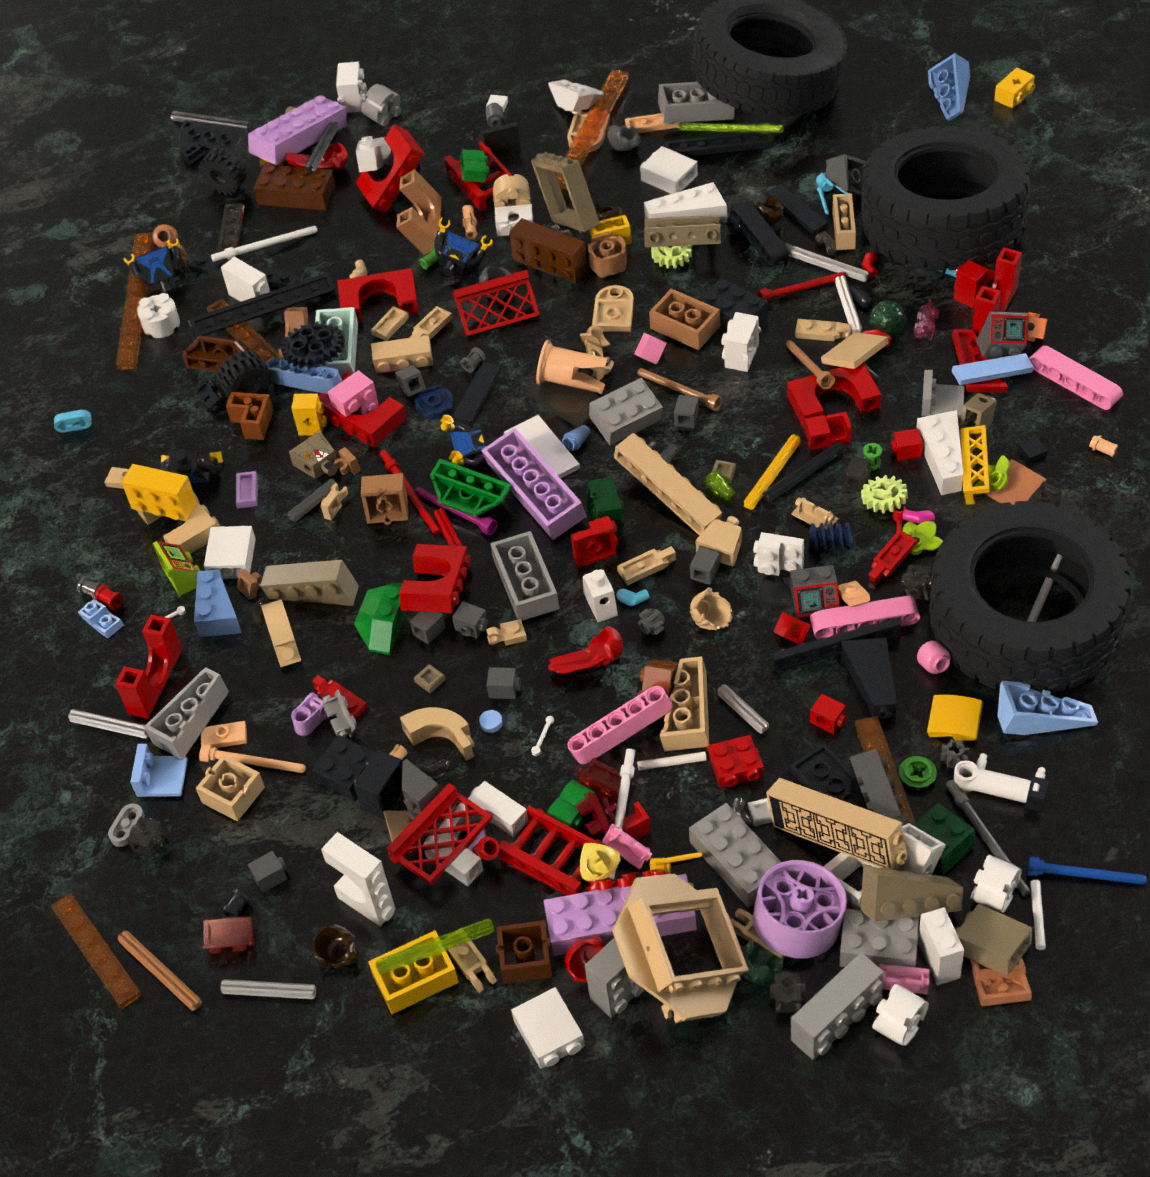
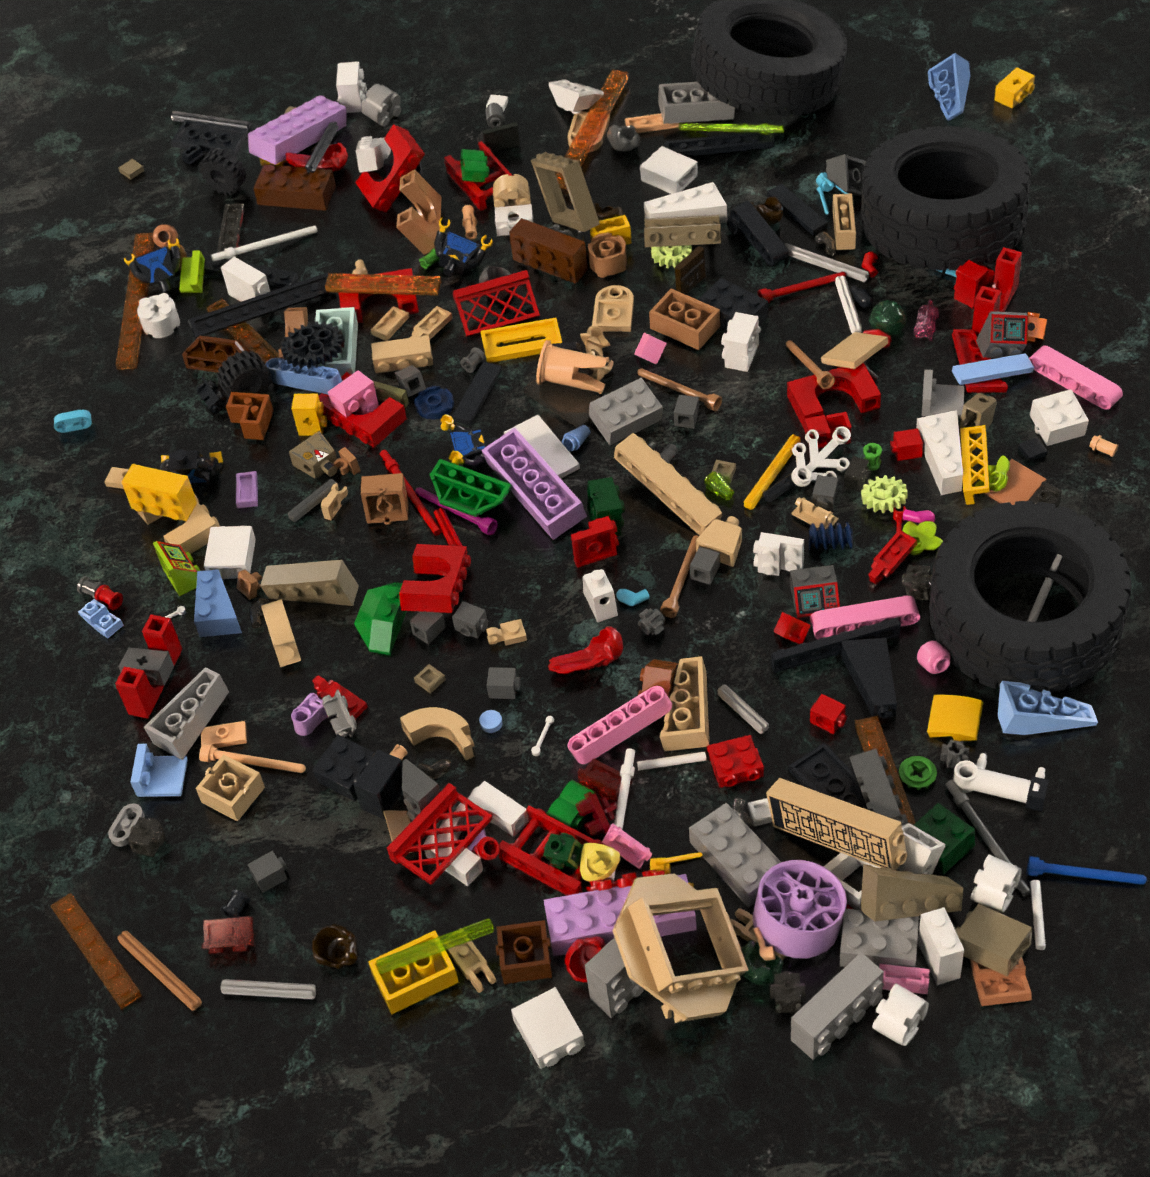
(108, 723): axle -> none
(131, 169): none -> dark tan tile
(154, 663): none -> dark grey brick
(192, 273): none -> lime panel
(363, 881): white arch -> none
(383, 284): none -> clear orange plate
(385, 391): none -> olive tile
(524, 576): light grey brick -> none
(542, 328): none -> yellow piece
(563, 851): none -> dark green brick
(638, 823): red panel -> none
(646, 564): tan hinge -> none
(670, 606): none -> medium nougat piece
(690, 271): none -> dark brown tile
(710, 610): tan hair -> none
(766, 953): none -> light nougat hand
(818, 459): none -> white plant
(821, 330): tan hinge -> none
(825, 492): none -> dark grey brick
(853, 593): light nougat plate -> none
(1058, 417): none -> white brick

